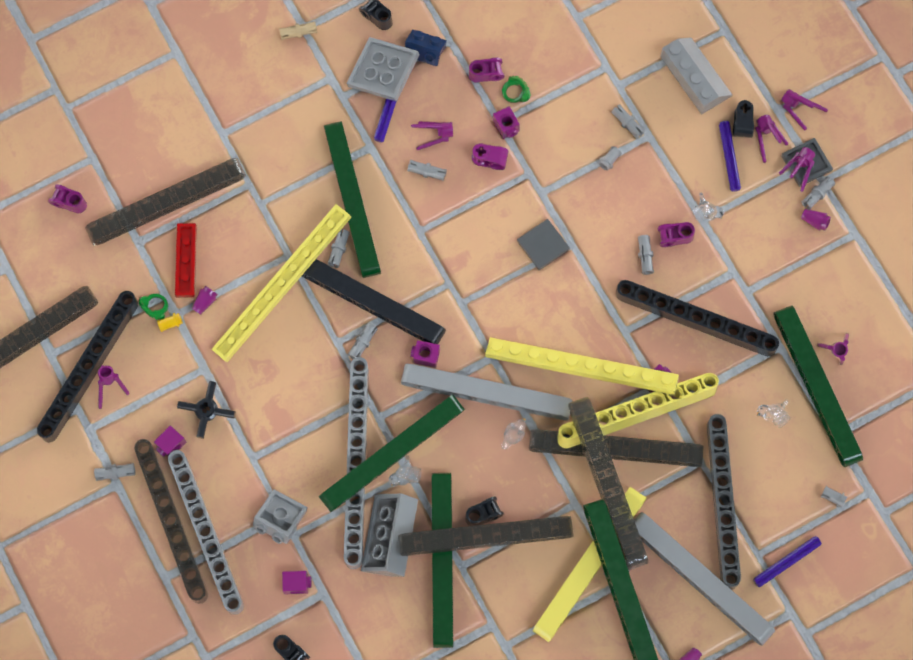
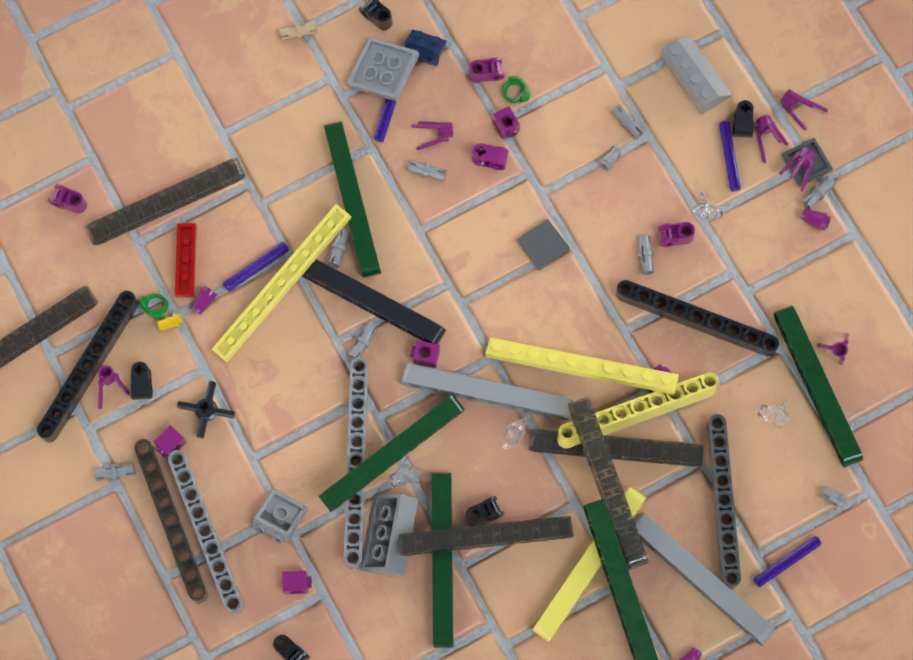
(141, 384): none -> black piece
(256, 266): none -> dark purple axle

